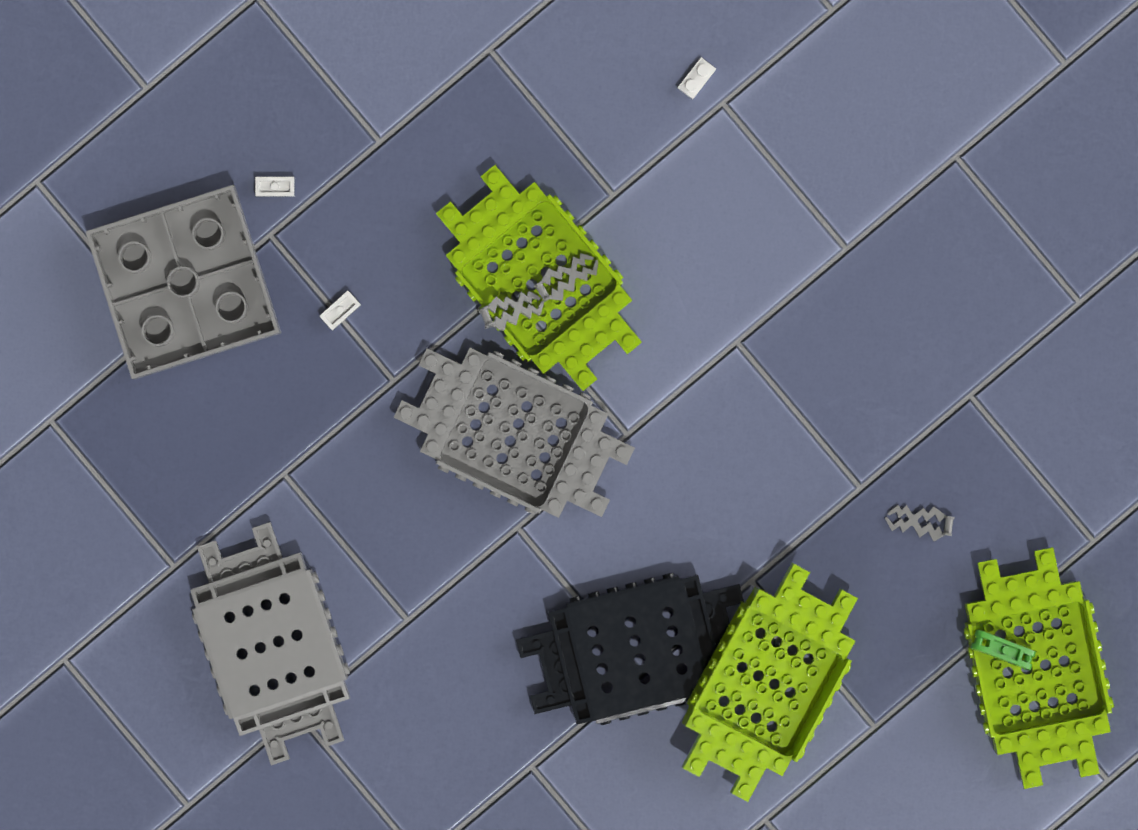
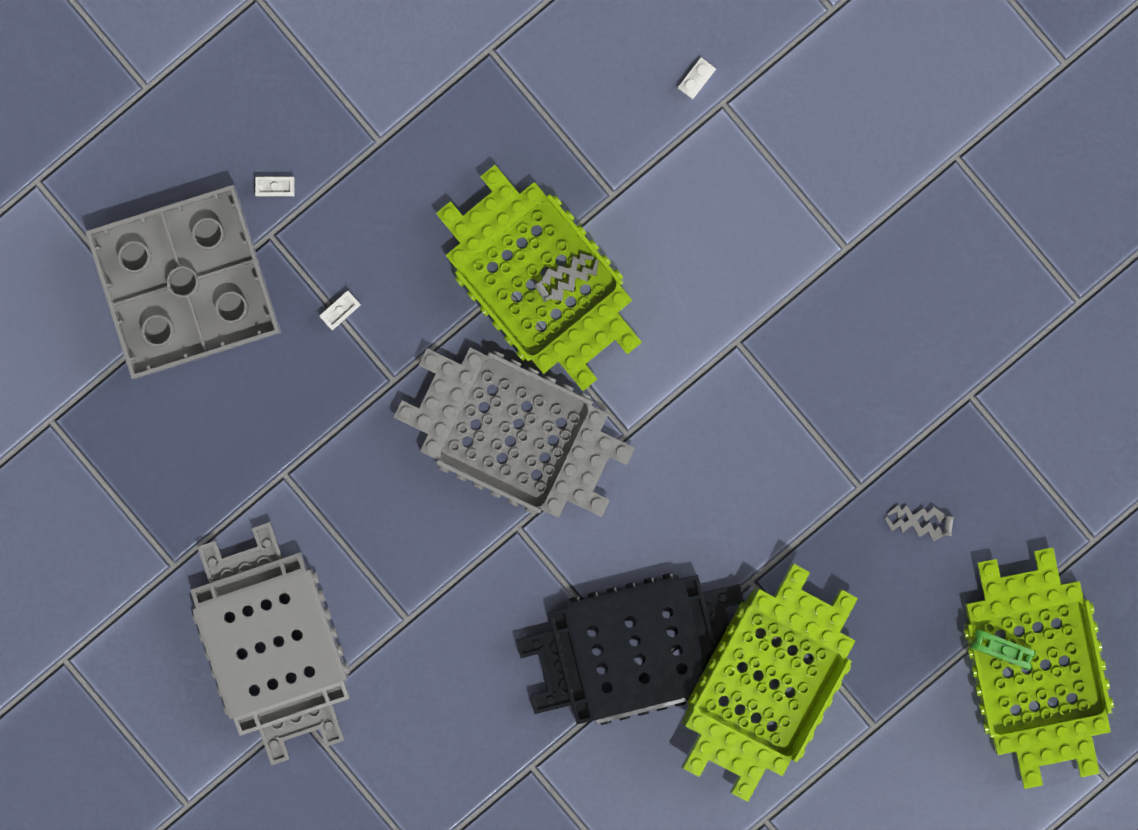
(517, 306): light grey piece -> none

